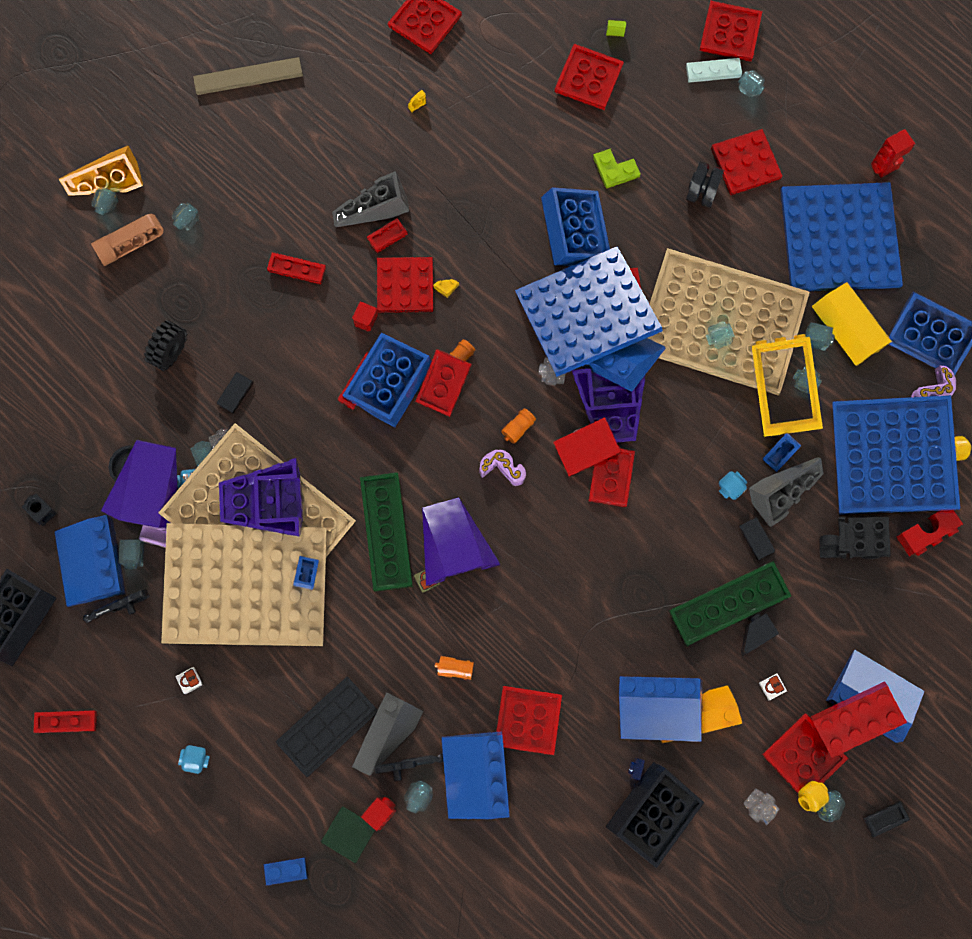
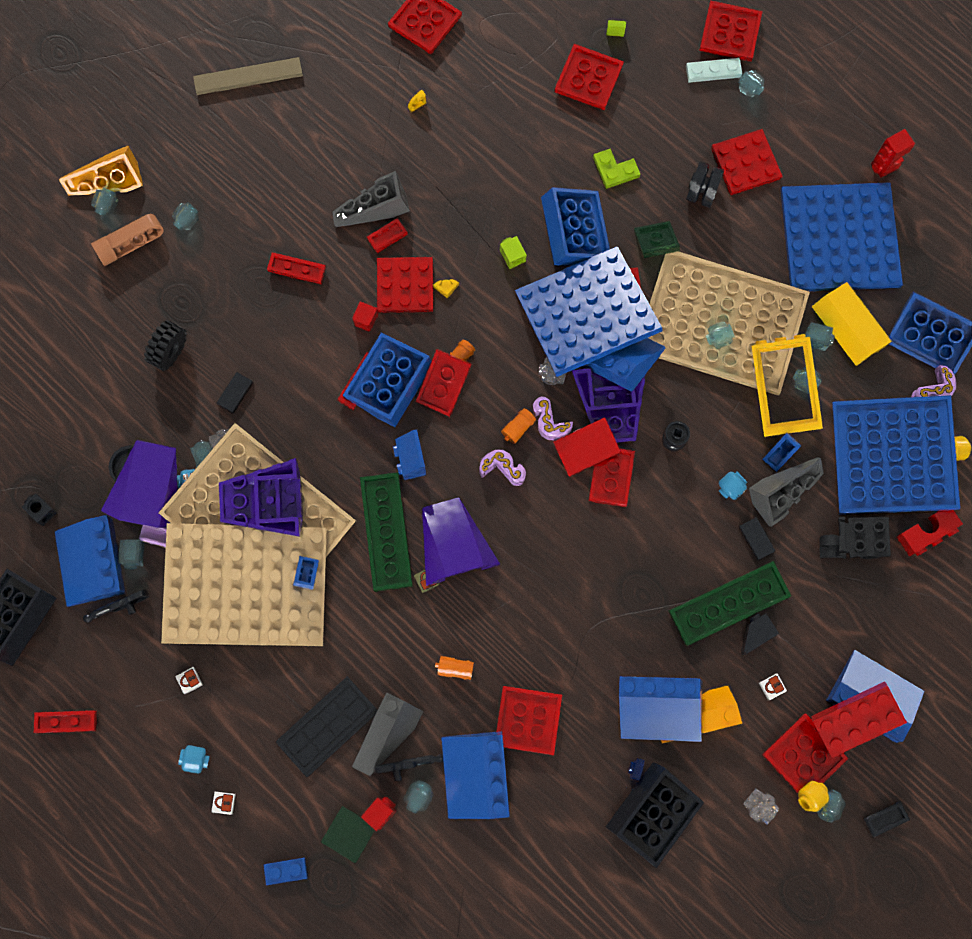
(223, 803): none -> tile
(410, 456): none -> blue slope
(512, 252): none -> lime brick
(546, 424): none -> lavender animal
(656, 239): none -> clear green tile
(676, 436): none -> black wheel

